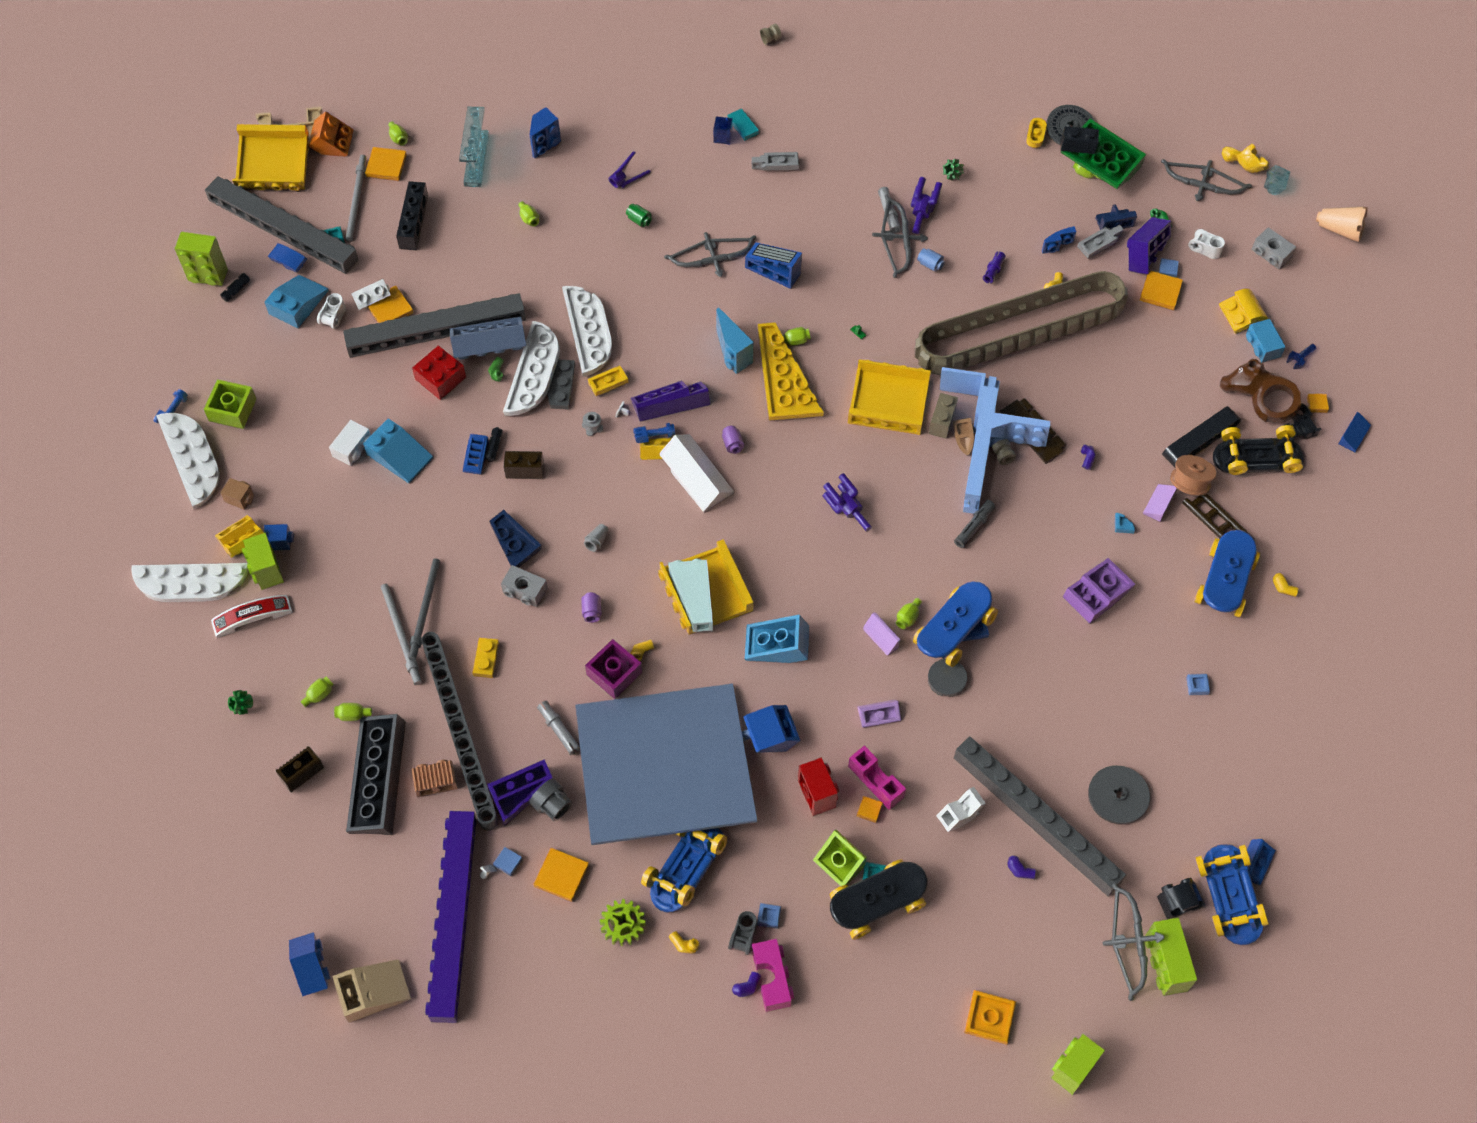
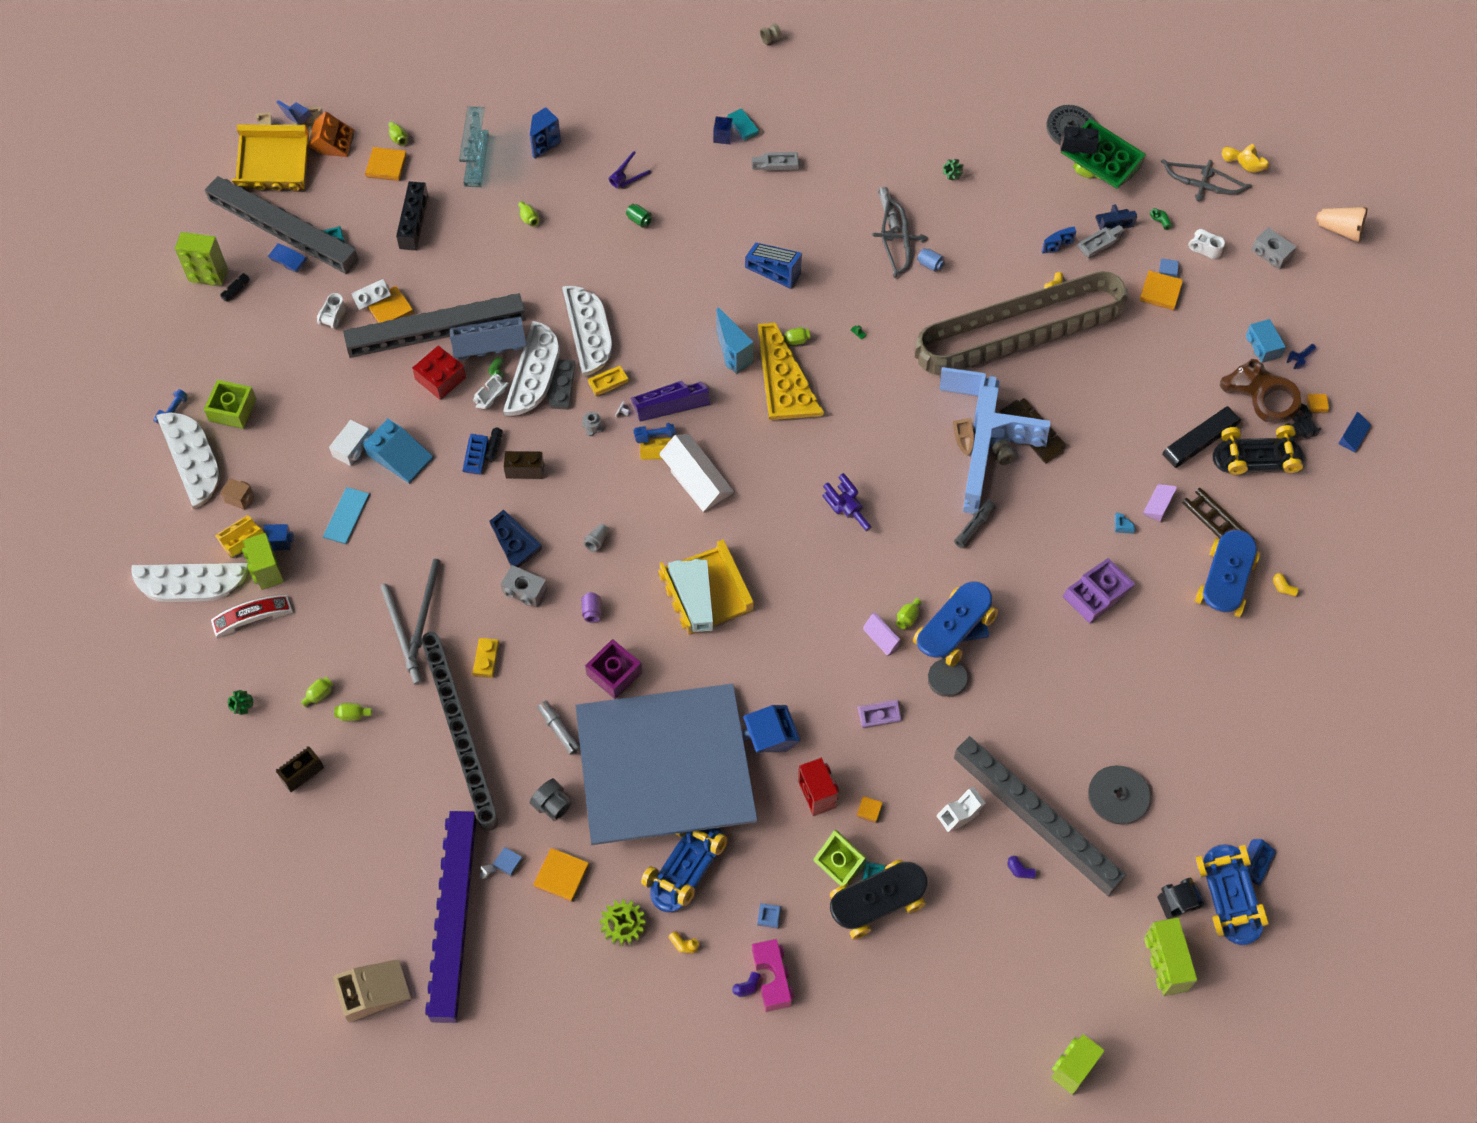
(295, 112): none -> blue panel
(295, 300): dark azure slope -> none
(306, 959): blue brick -> none
(346, 515): none -> medium azure piece
(360, 171): light grey bar -> none
(376, 775): black arch -> none
(434, 778): nougat brick -> none
(485, 398): none -> white hinge
(515, 790): dark purple wedge -> none
(639, 649): yellow arm -> none
(709, 244): dark grey piece -> none
(732, 439): medium lavender brick -> none
(743, 936): dark grey piece -> none
(778, 640): dark azure slope -> none
(885, 788): dark pink arch -> none
(889, 397): yellow panel -> none
(923, 204): dark purple plant -> none
(943, 415): dark tan brick -> none
(990, 1017): light orange tile -> none
(994, 267): dark purple pin -> none
(1036, 132): yellow plate -> none
(1090, 456): dark purple arm -> none
(1121, 941): dark grey piece -> none
(1146, 243): dark purple wedge -> none
(1193, 475): nougat wheel -> none
(1198, 684): medium blue tile -> none
(1242, 310): yellow brick -> none
(1274, 182): clear light blue brick -> none

